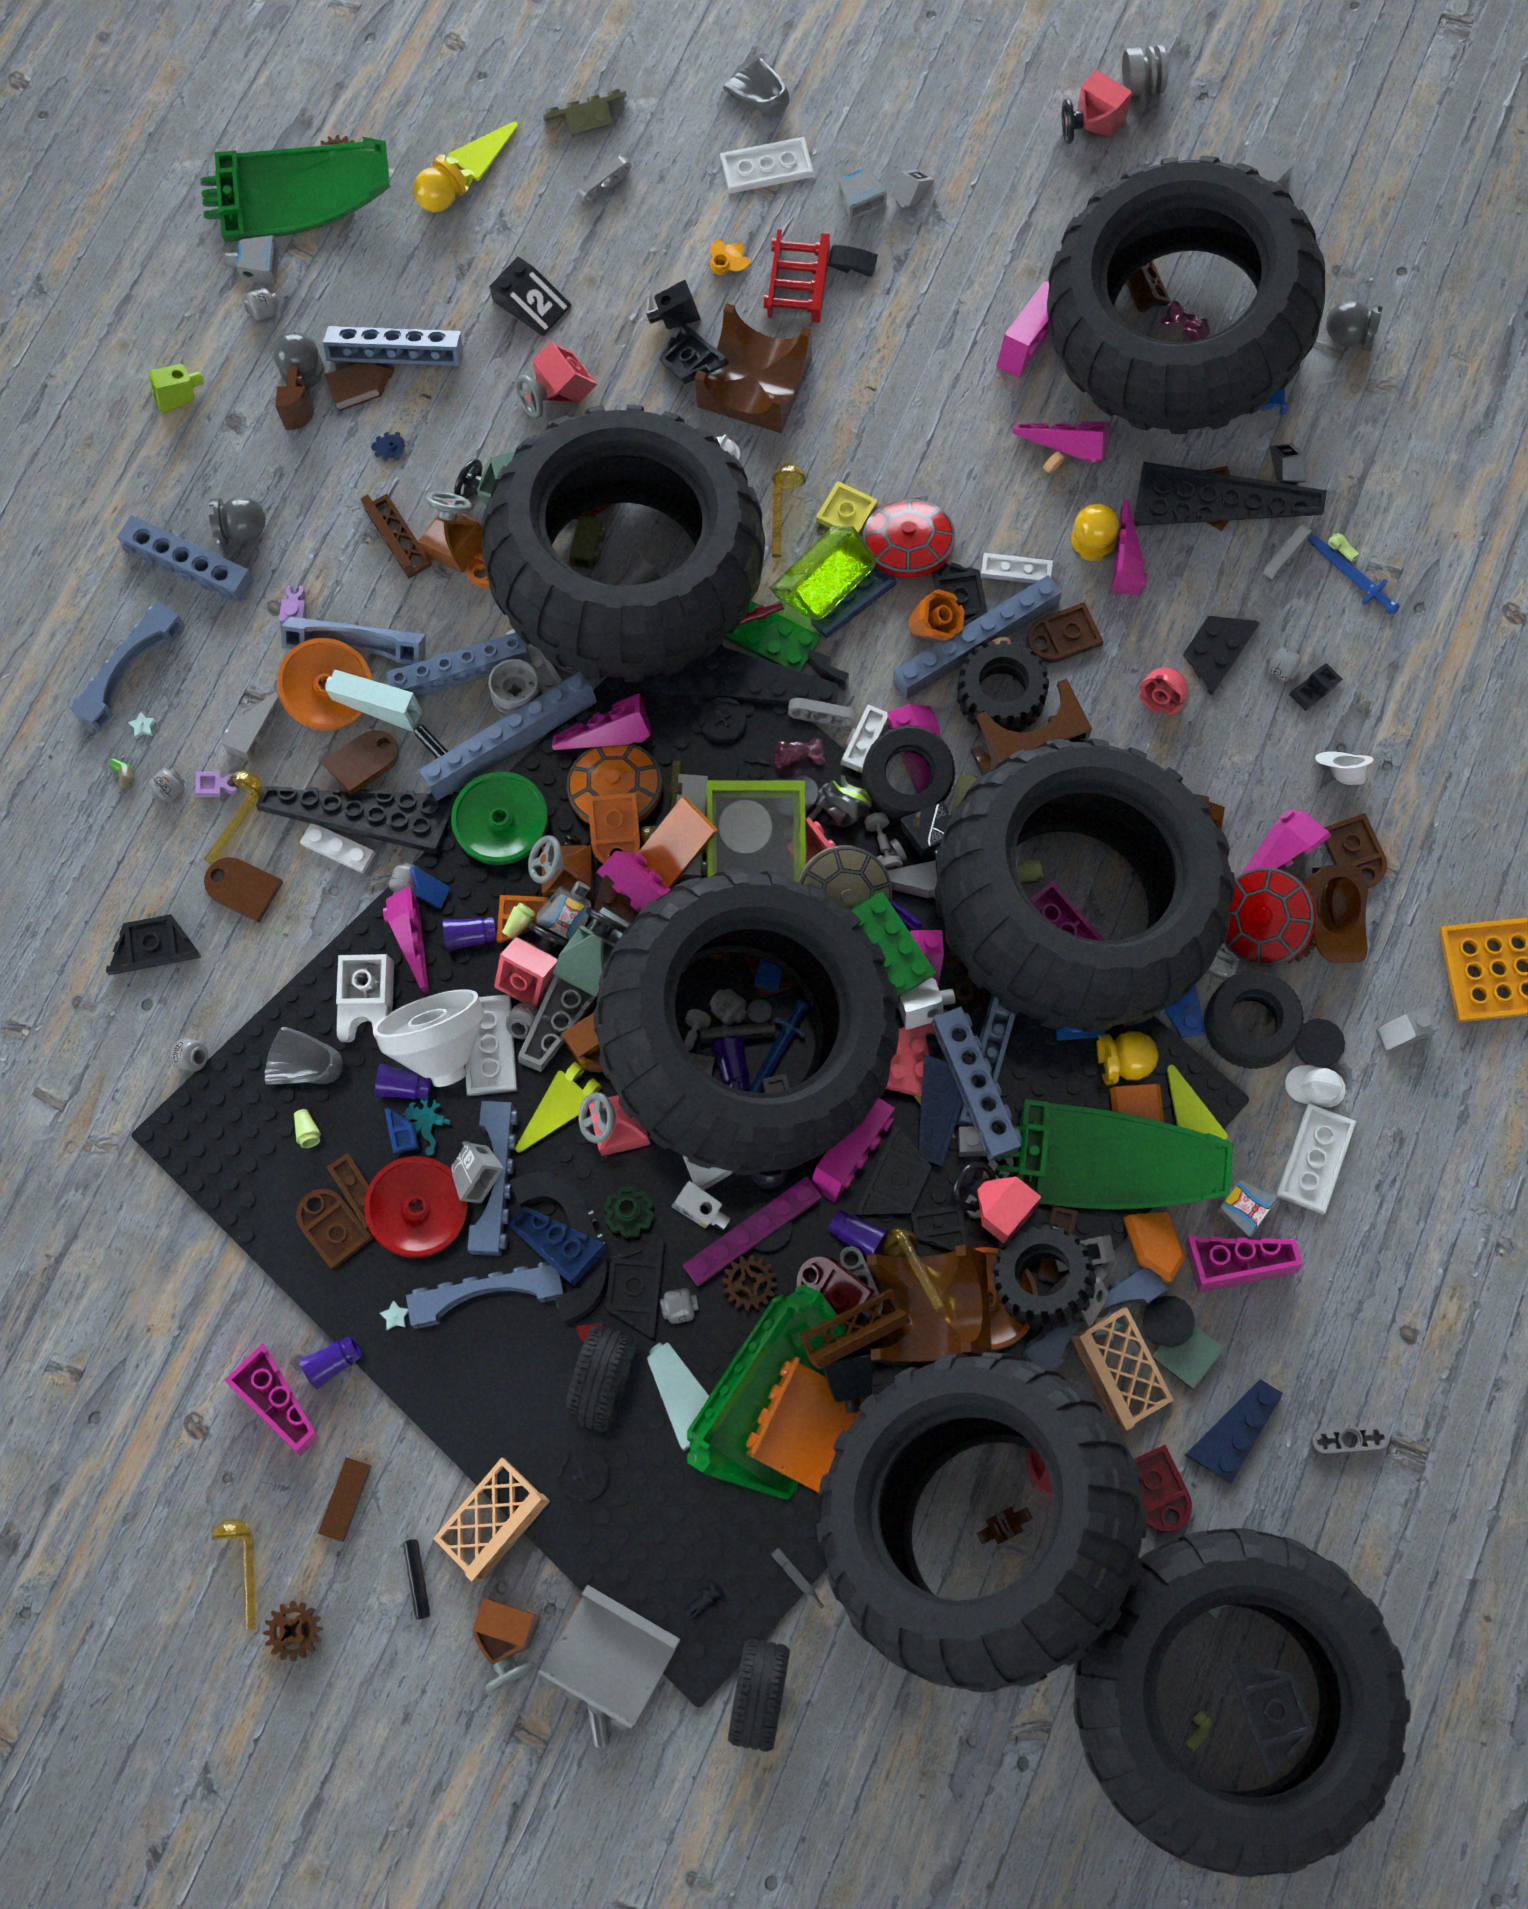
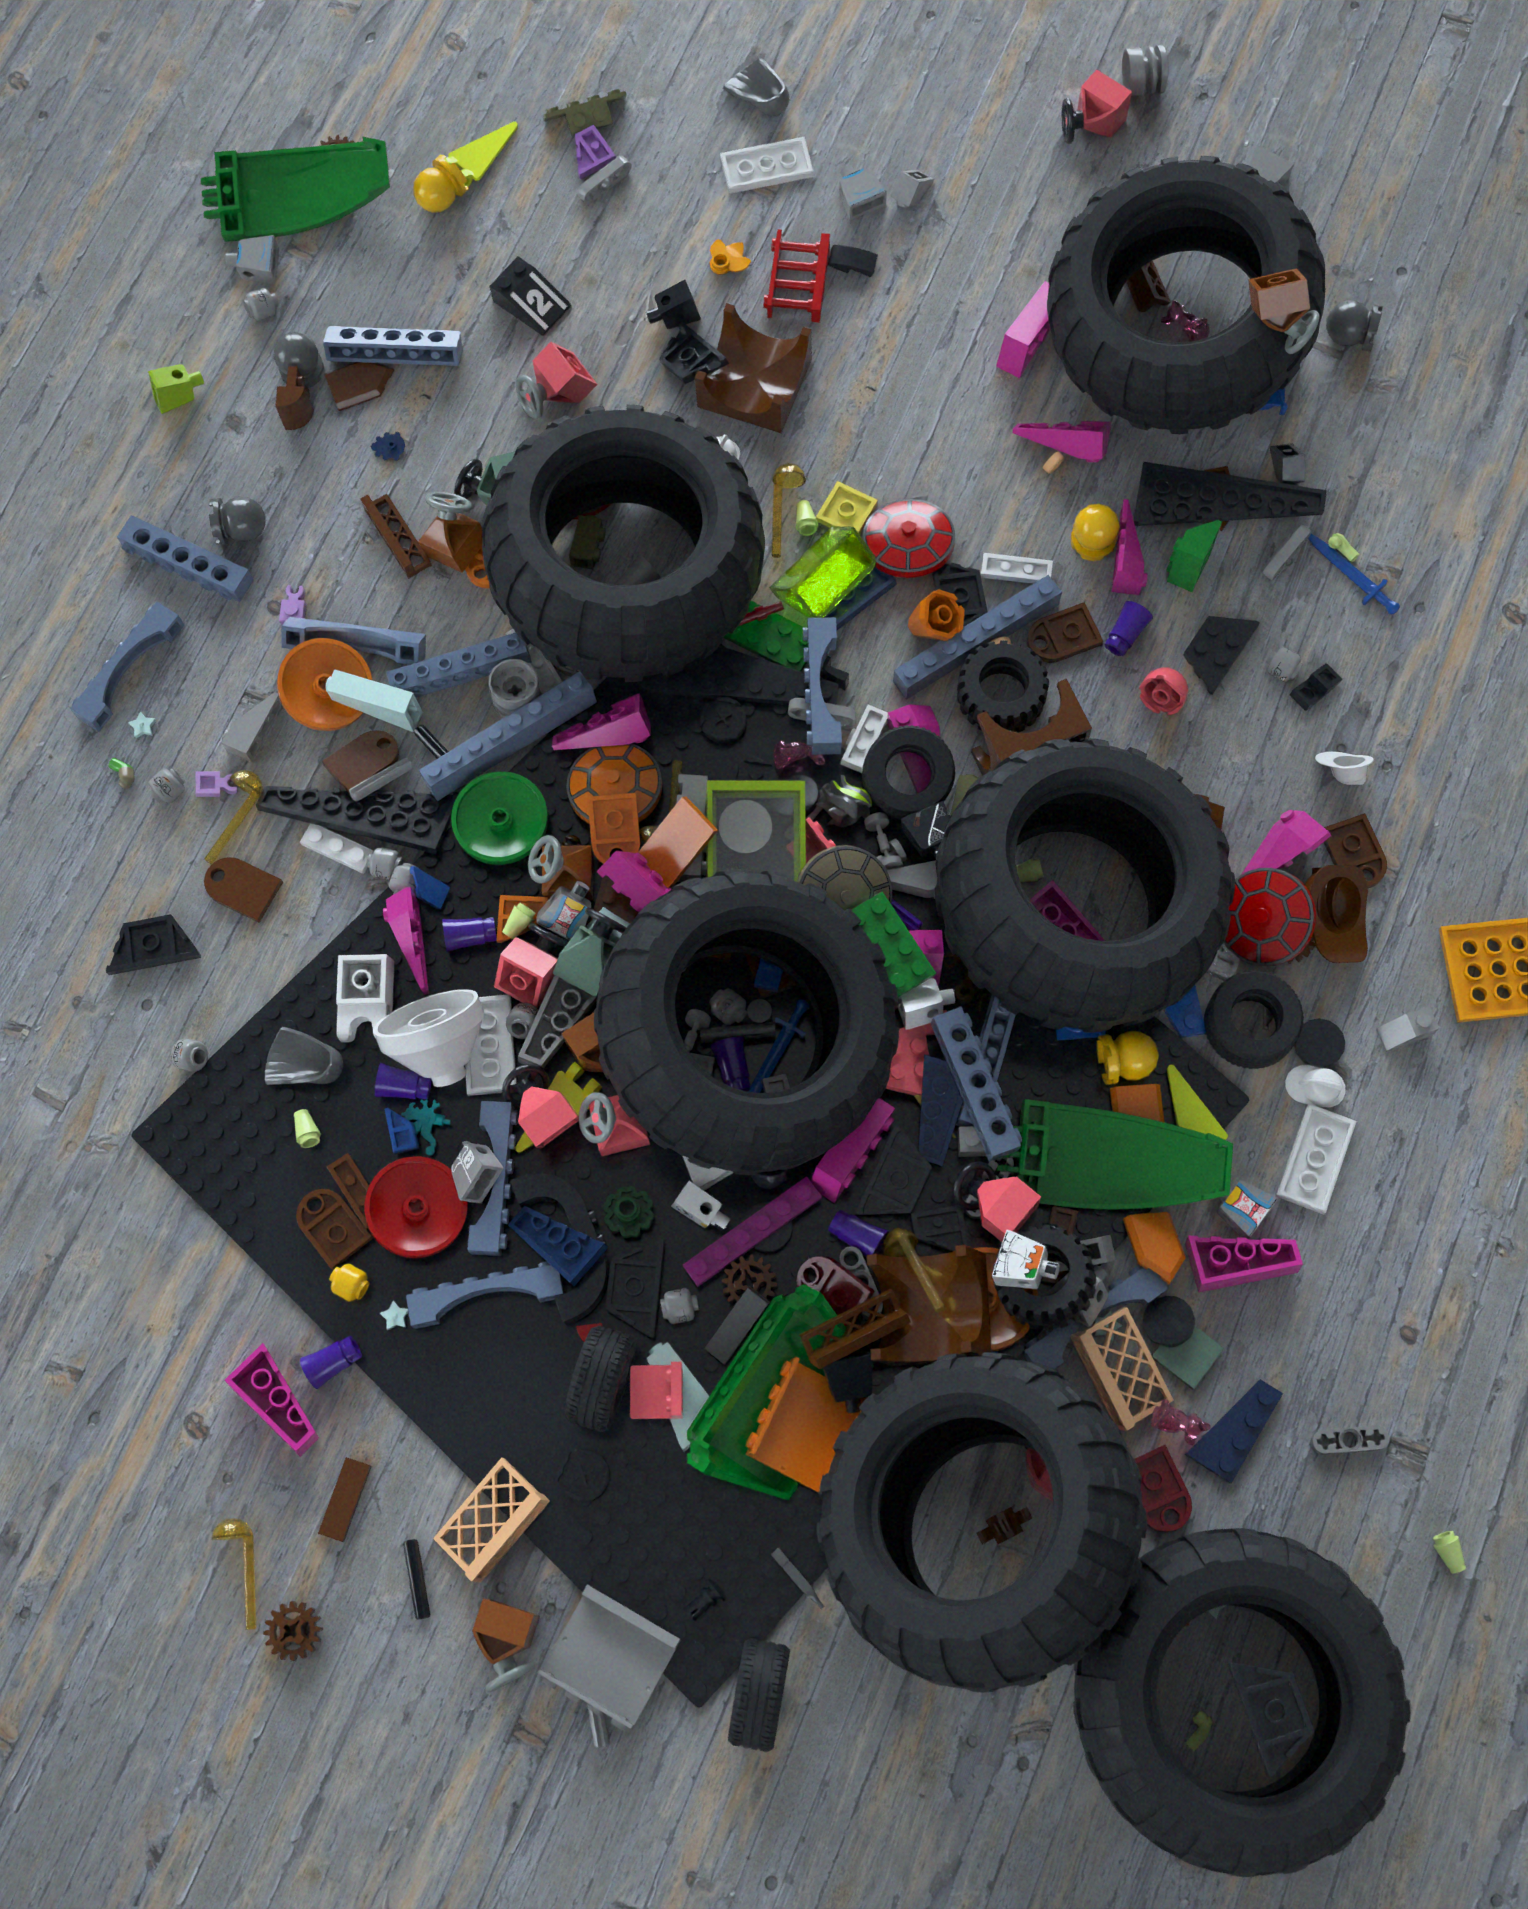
(349, 1282): none -> yellow head
(380, 779): none -> light grey axle
(383, 862): none -> light grey head
(542, 1112): none -> coral piece
(592, 152): none -> medium lavender wing
(656, 1391): none -> coral bracket
(737, 1325): none -> dark grey tile
(805, 519): none -> yellowish green cone
(825, 731): none -> sand blue arch
(1022, 1263): none -> white torso
(1127, 628): none -> dark purple plant
(1174, 1420): none -> clear pink animal
(1192, 554): none -> green slope
(1282, 305): none -> dark orange piece
(1450, 1551): none -> yellowish green cone

